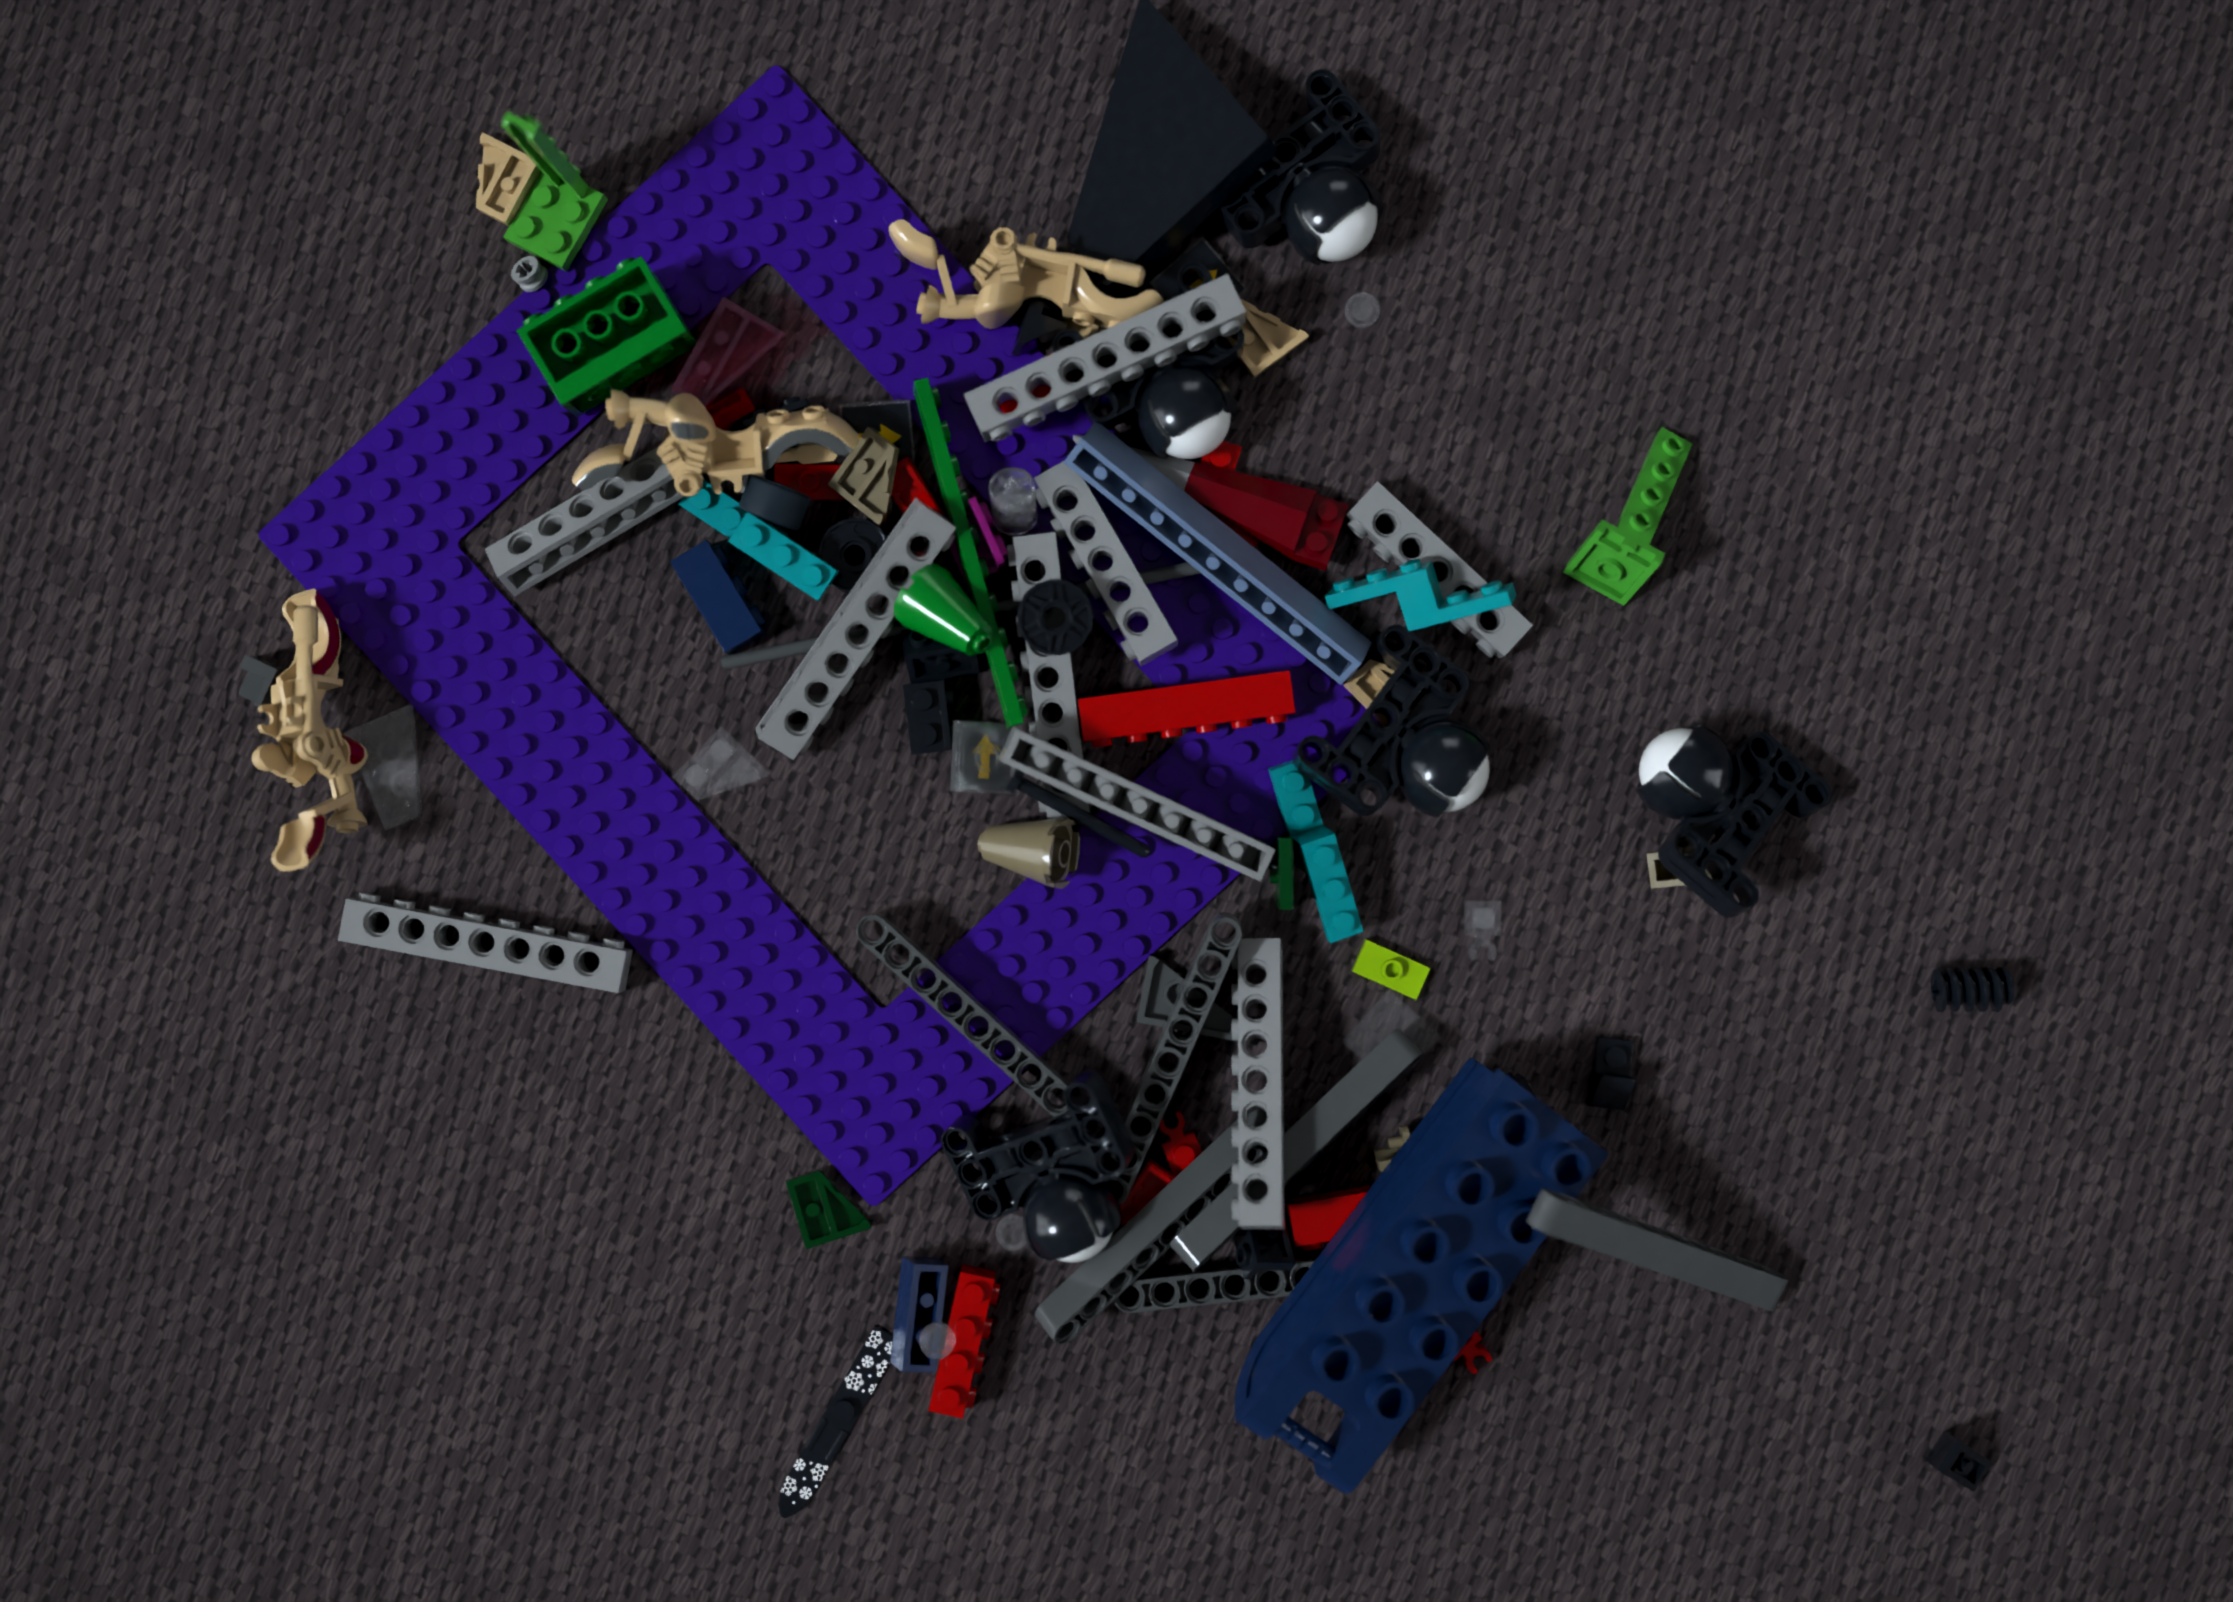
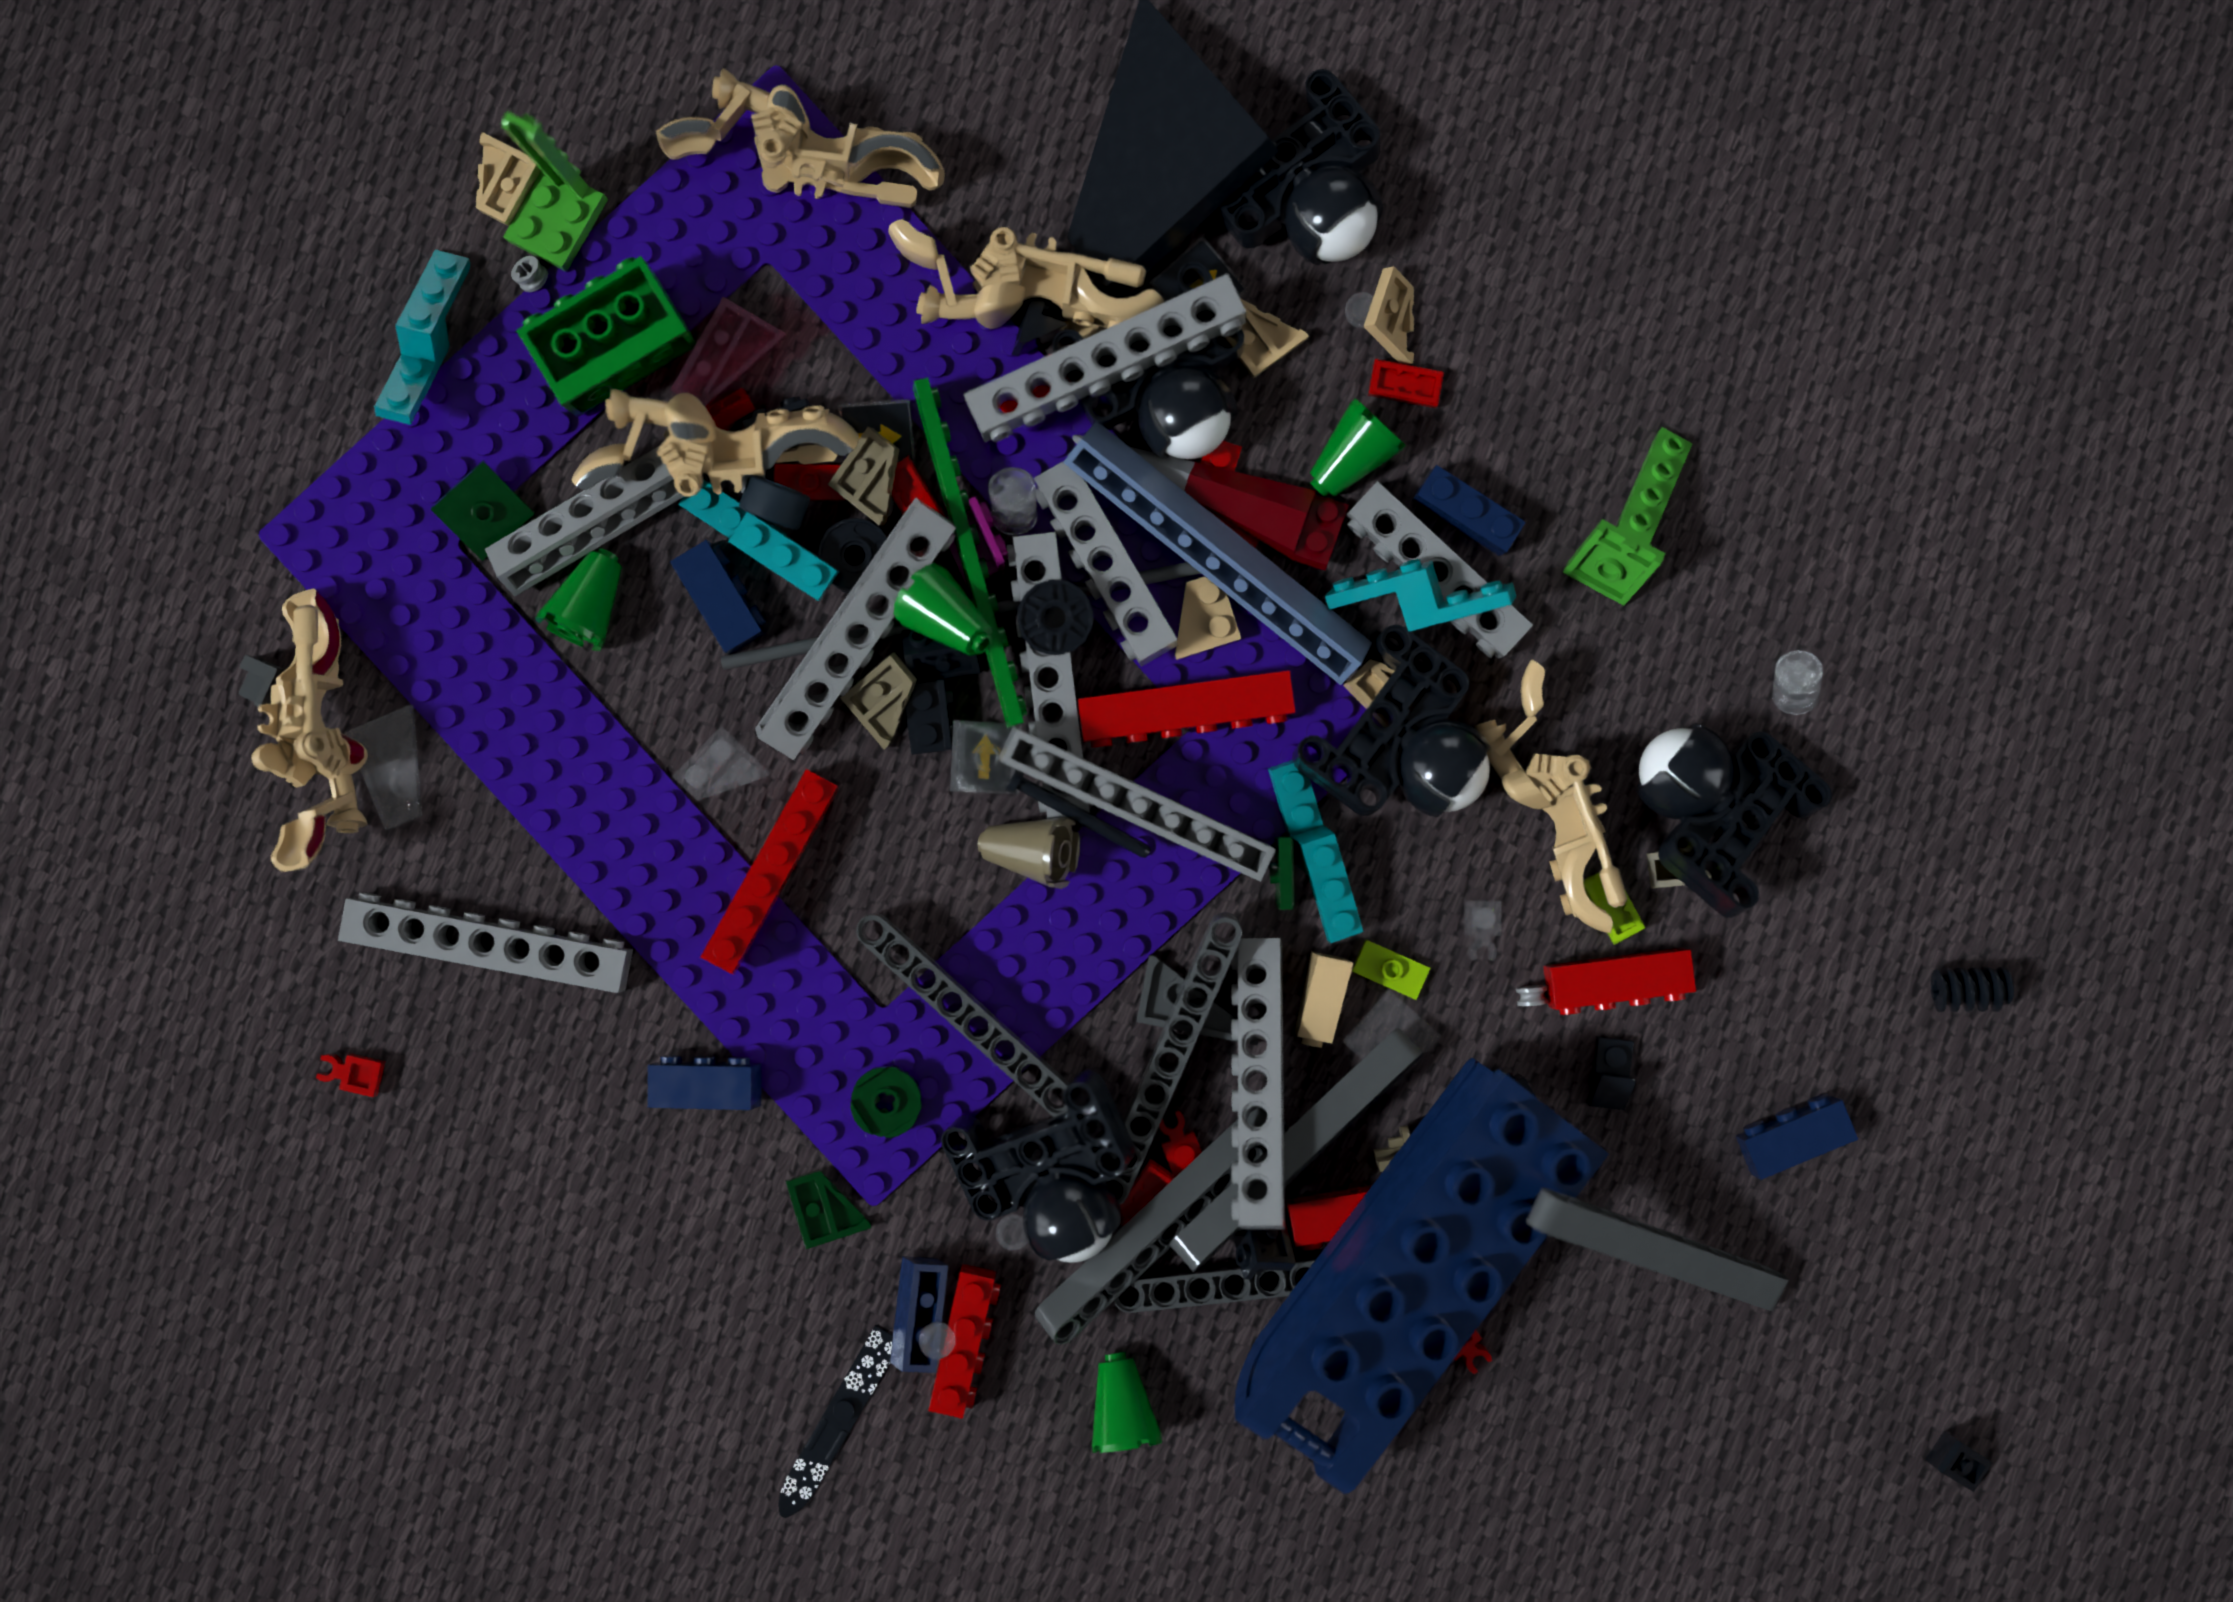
(357, 1073): none -> red plate
(422, 337): none -> teal bracket
(482, 509): none -> dark green plate
(584, 601): none -> green cone
(704, 1083): none -> dark blue brick
(769, 872): none -> red brick
(800, 156): none -> tan piece
(882, 698): none -> dark tan wing
(882, 1121): none -> dark green plate
(1122, 1408): none -> green cone
(1205, 619): none -> tan wing
(1322, 998): none -> tan slope
(1353, 450): none -> green cone
(1392, 315): none -> tan wing
(1405, 383): none -> red plate
(1468, 511): none -> dark blue brick
(1532, 995): none -> light grey bush
(1559, 790): none -> tan piece
(1620, 979): none -> red brick
(1625, 918): none -> lime plate
(1796, 1136): none -> dark blue brick
(1797, 682): none -> clear wheel

